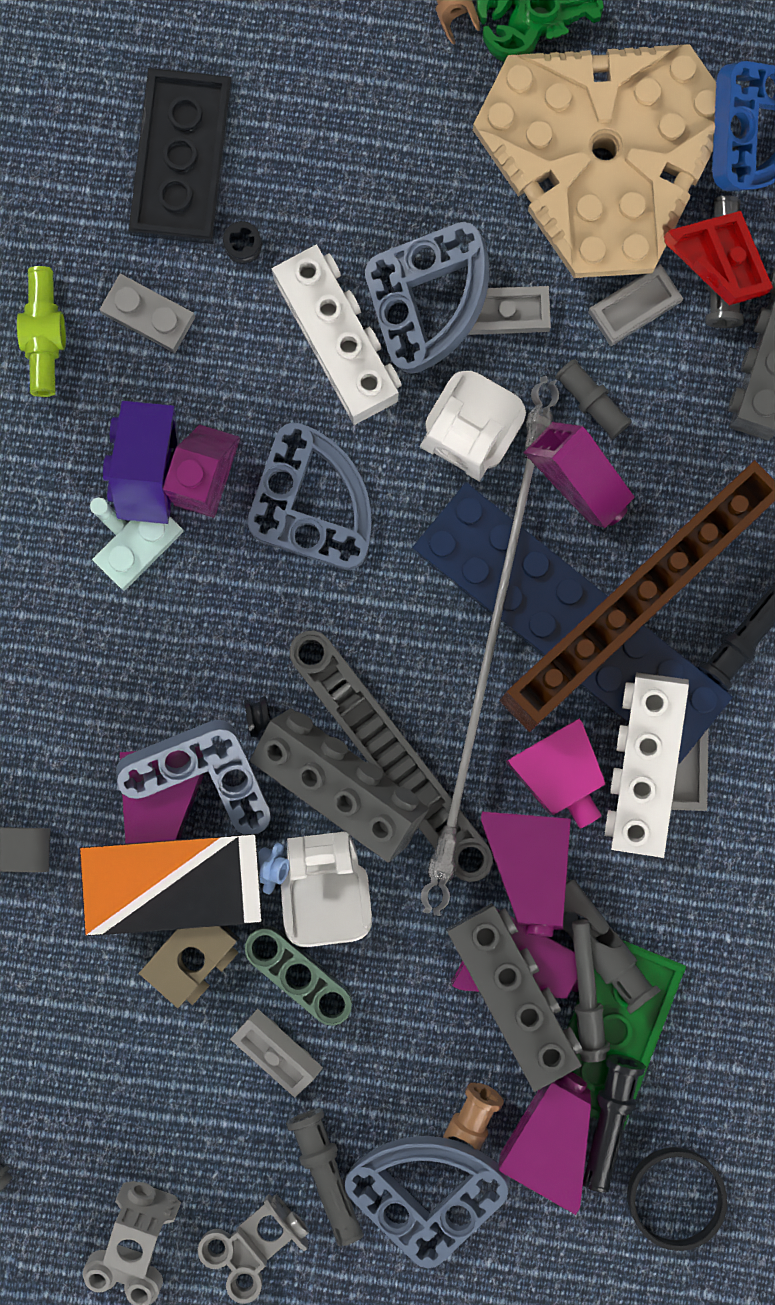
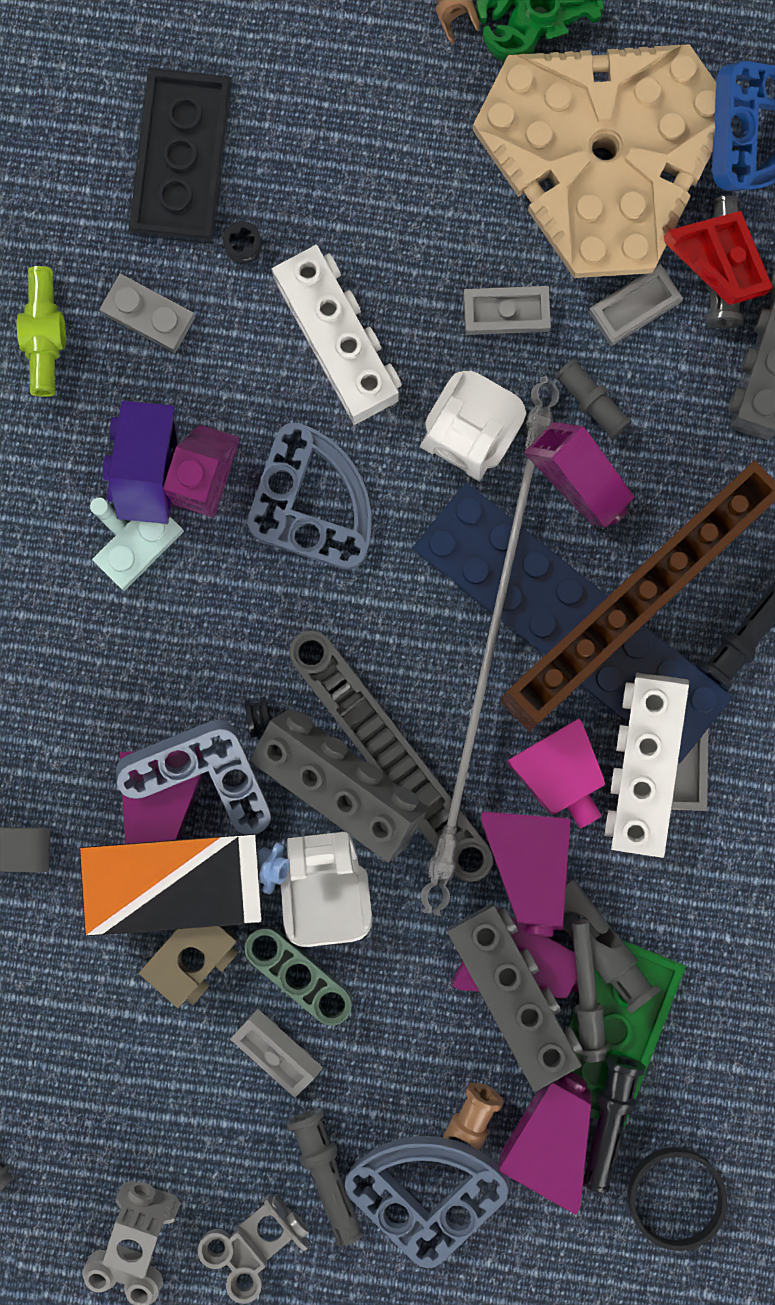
(408, 276): sand blue beam -> none

